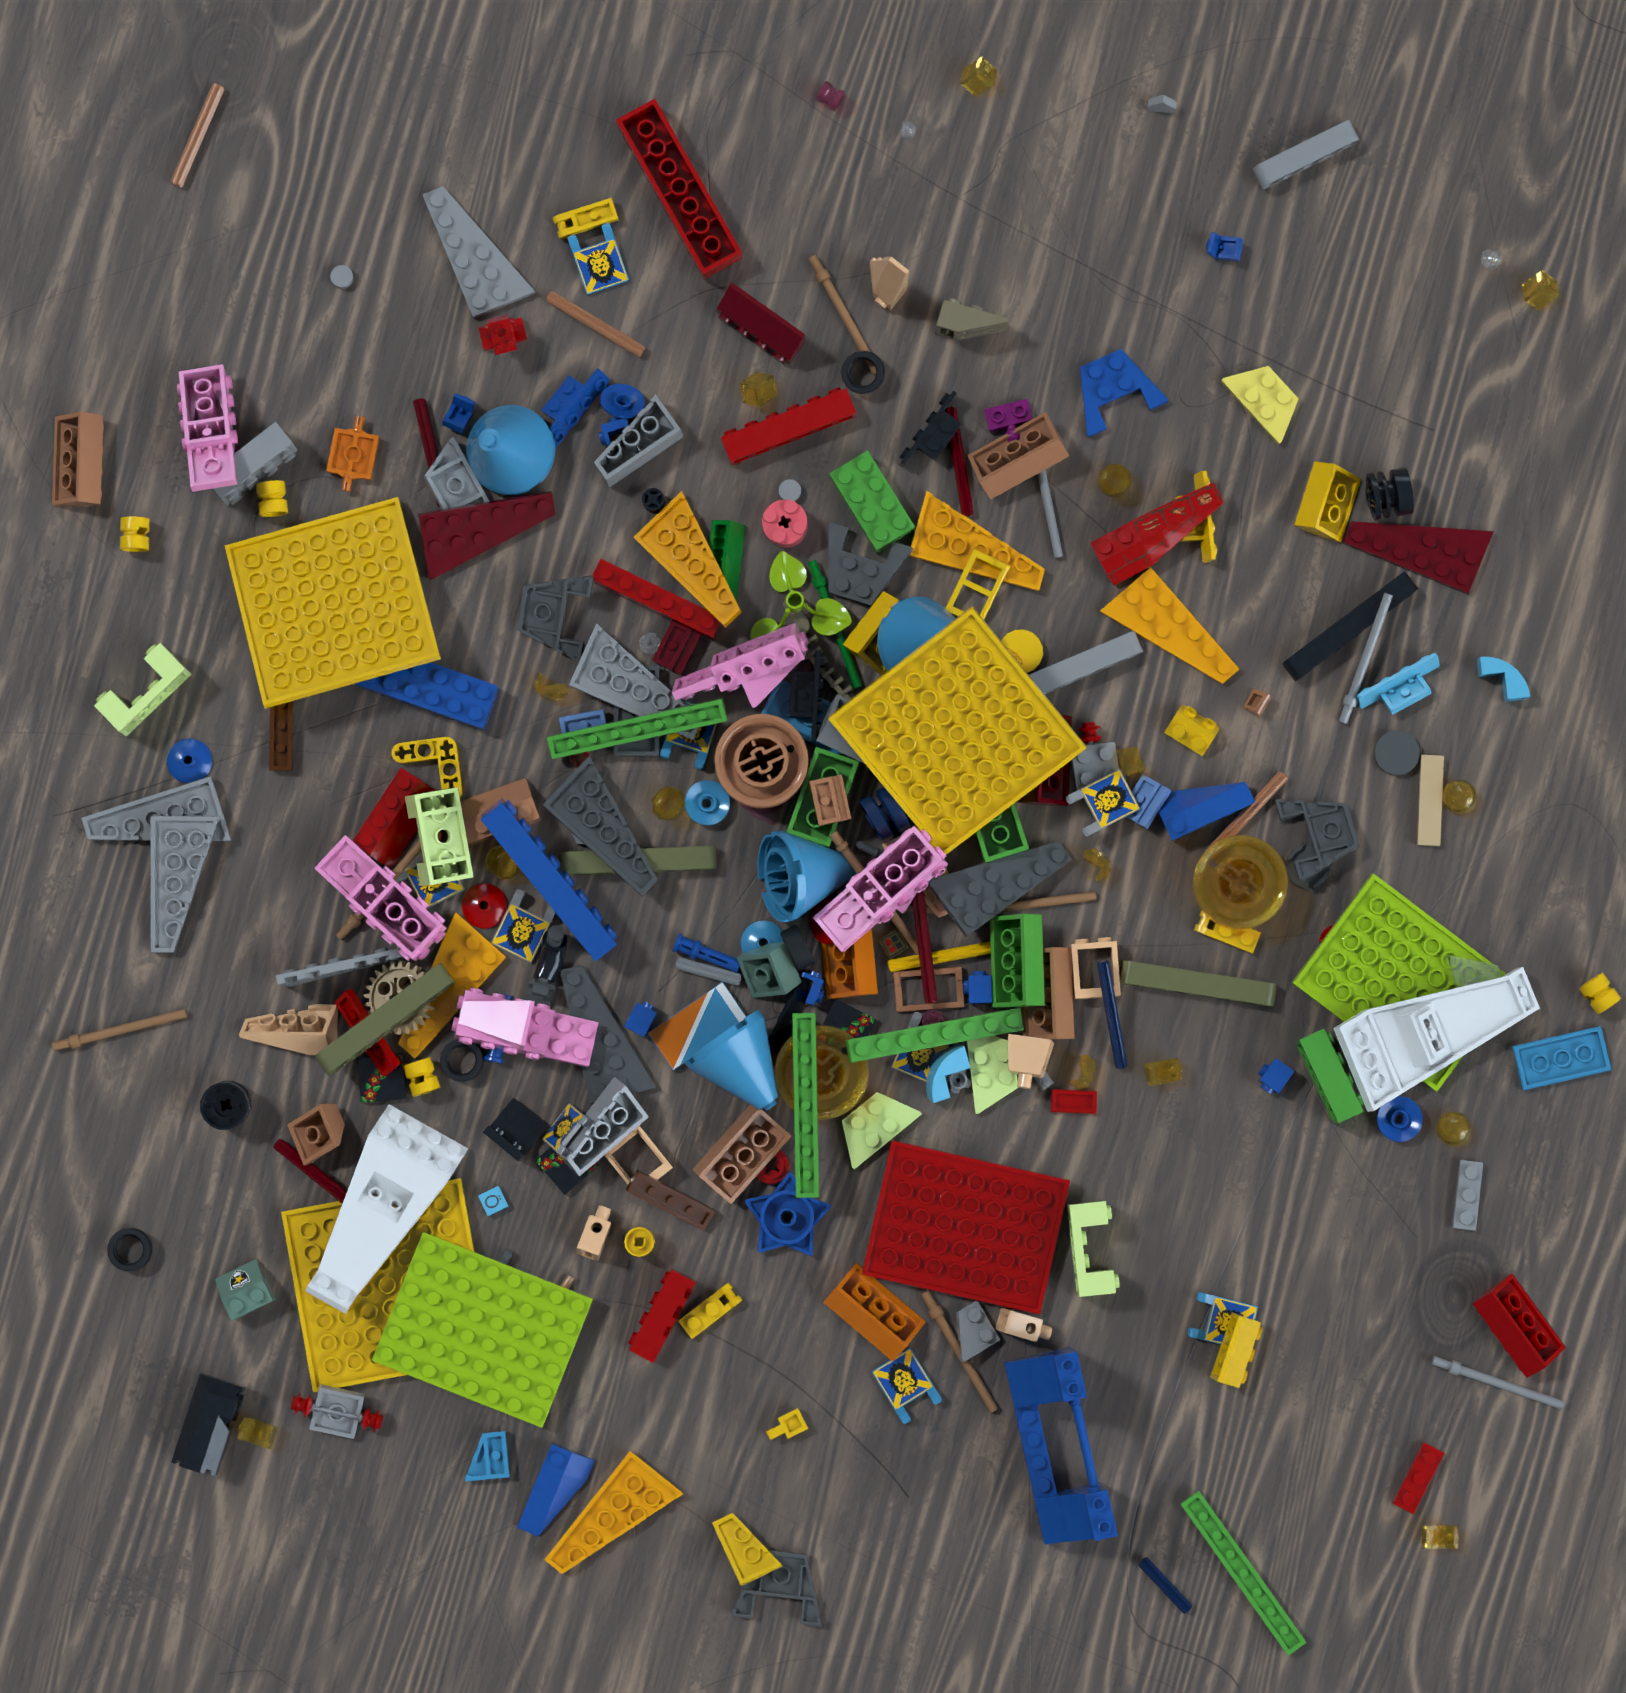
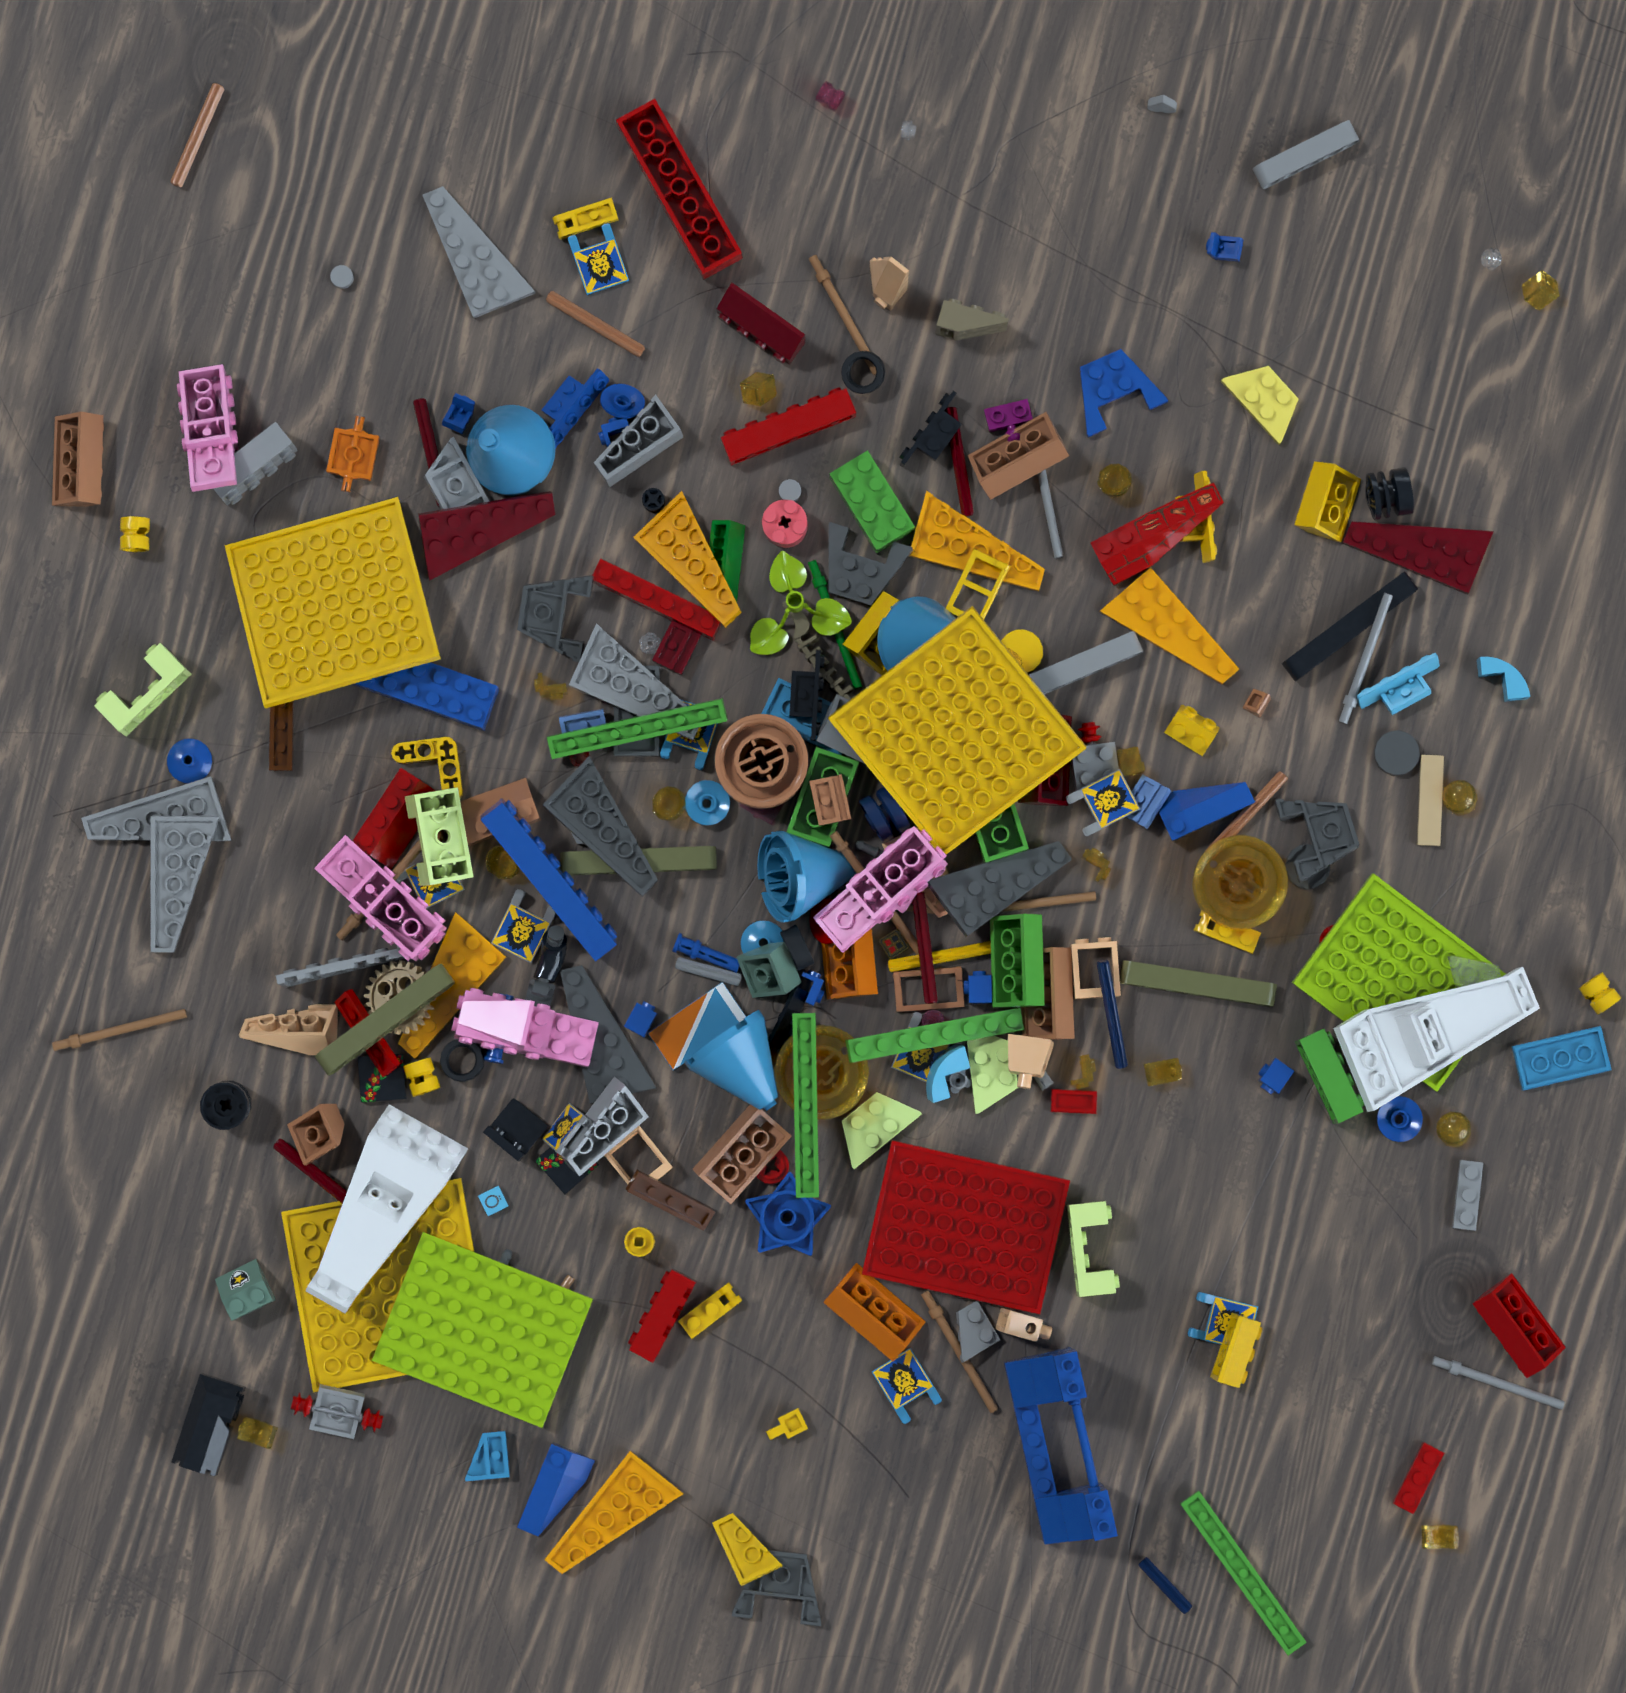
(112, 1249): black tyre -> none
(271, 495): yellow wheel -> none
(496, 905): red dish -> none
(502, 334): red tile -> none
(592, 1243): light nougat torso -> none
(754, 664): bright pink wedge -> none
(849, 1020): black tile -> none
(978, 76): clear yellow panel -> none

